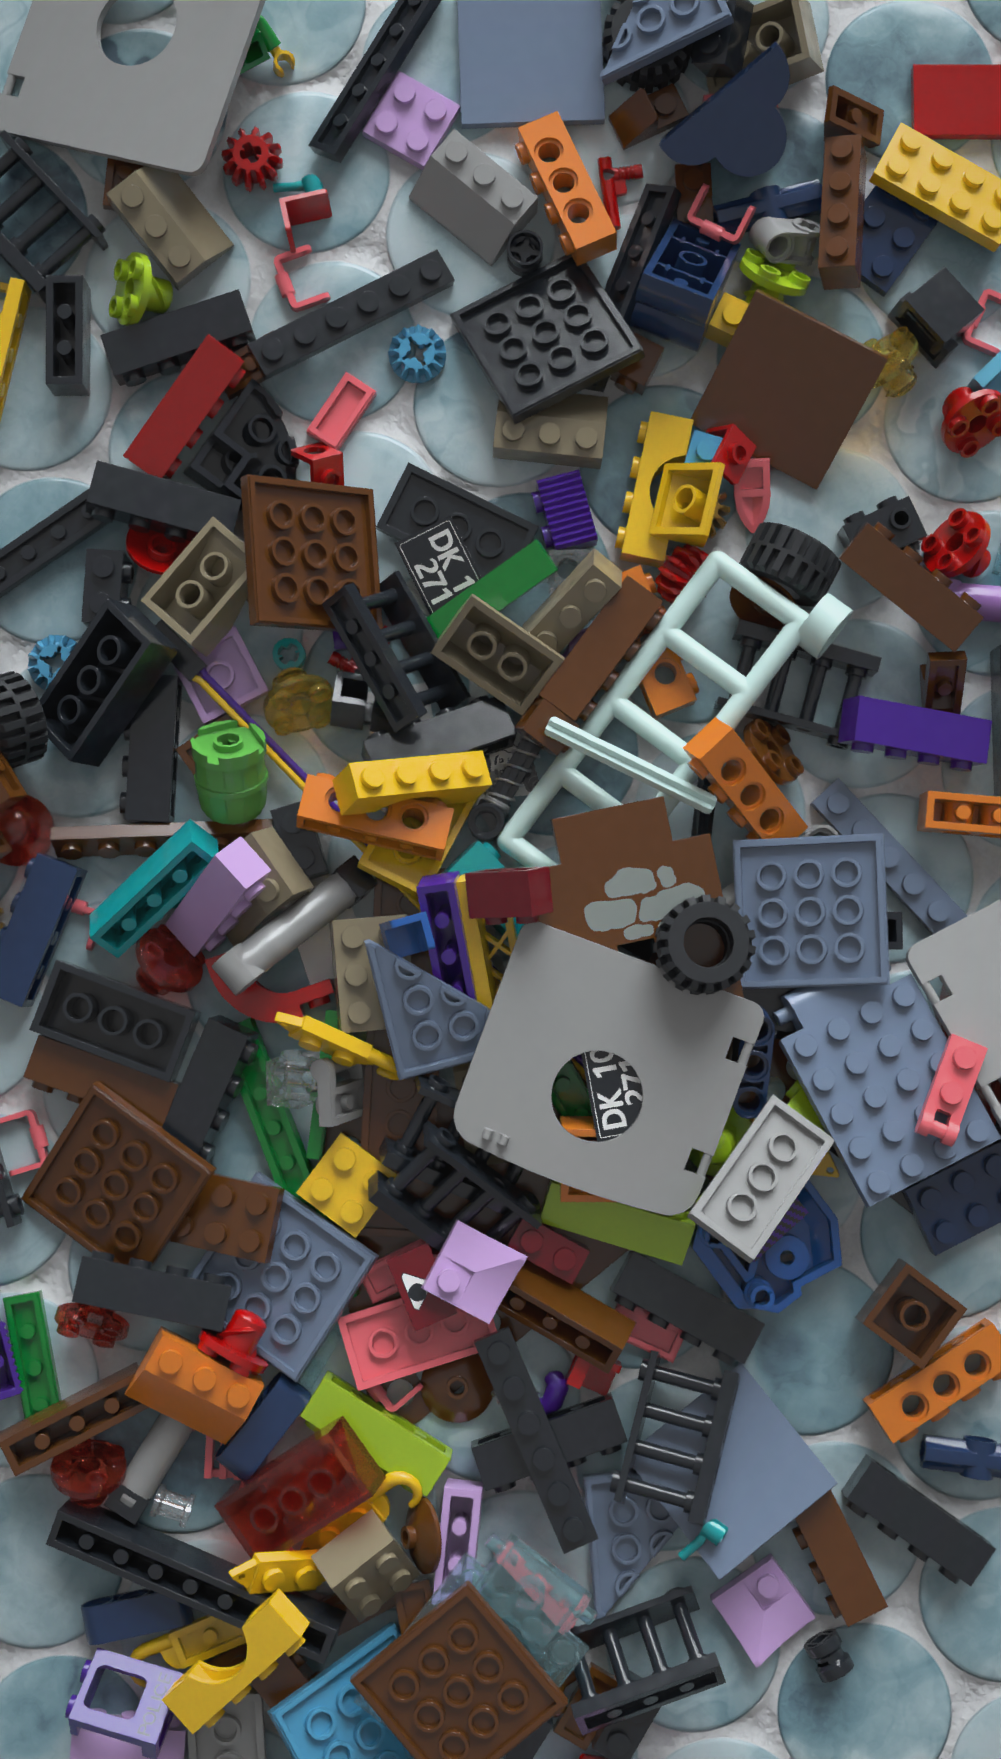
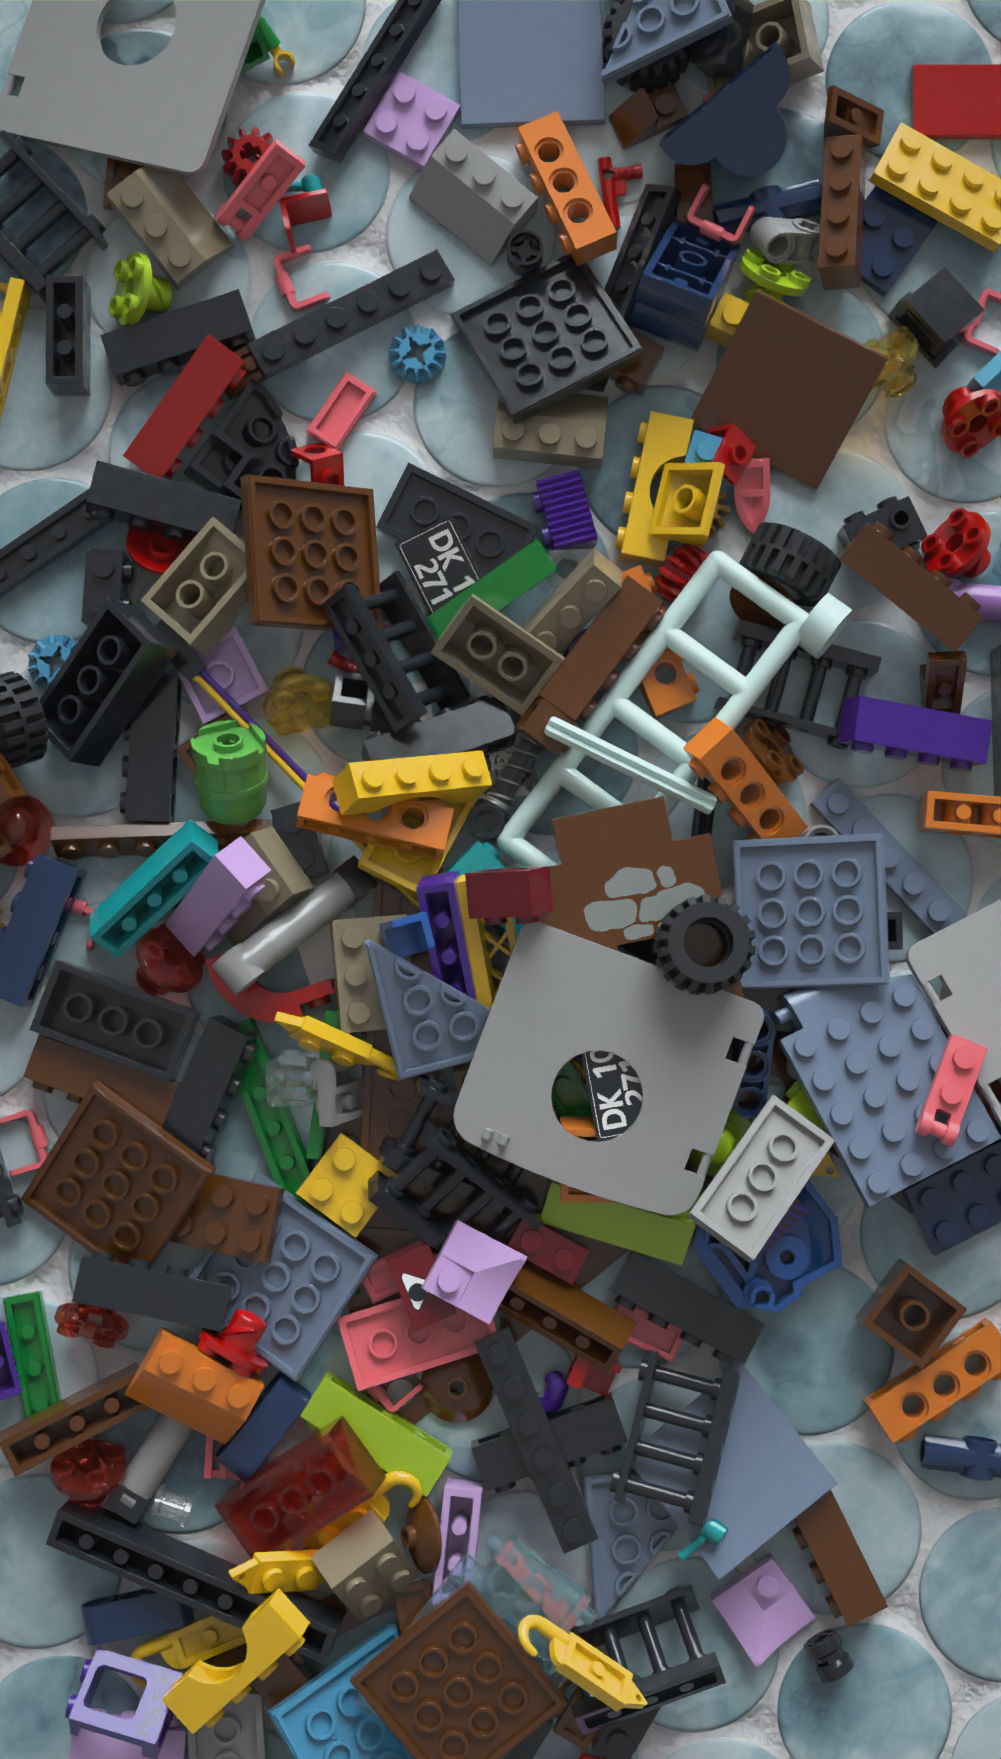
(260, 190): none -> coral plate
(287, 643): teal bush -> none
(584, 1664): none -> yellow plate
(917, 1520): black brick -> none

